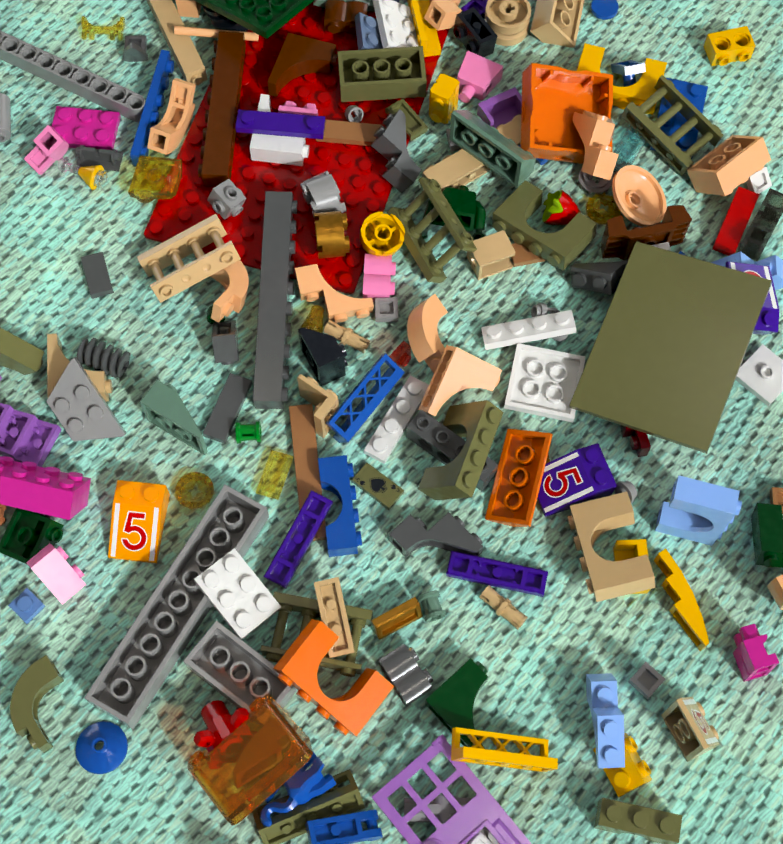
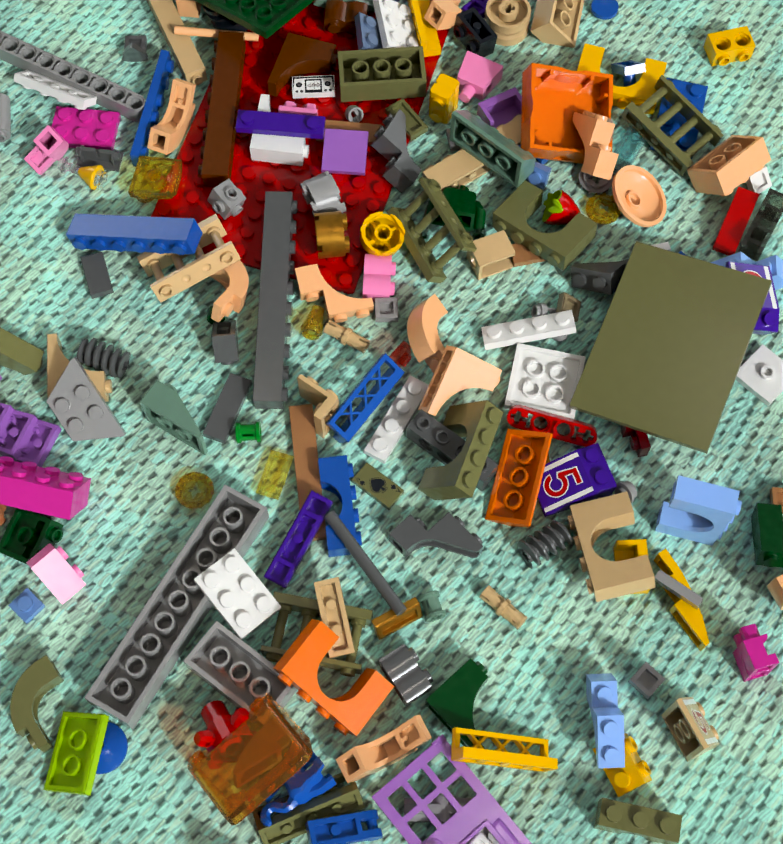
(56, 89): none -> white plate
(76, 753): none -> lime tile
(88, 28): clear yellow piece -> none
(134, 233): none -> brick
(137, 521): light orange slope -> none
(313, 86): none -> tile
(323, 355): black slope -> none
(345, 151): none -> medium lavender tile
(365, 563): none -> dark grey piece
(384, 751): none -> light nougat arch
(497, 573): dark purple plate -> none
(540, 175): none -> medium blue plate
(543, 542): none -> dark grey piece
(553, 421): none -> red beam
(567, 302): none -> dark tan tile
(619, 242): reddish brown plate -> none
(678, 589): none -> light grey tile

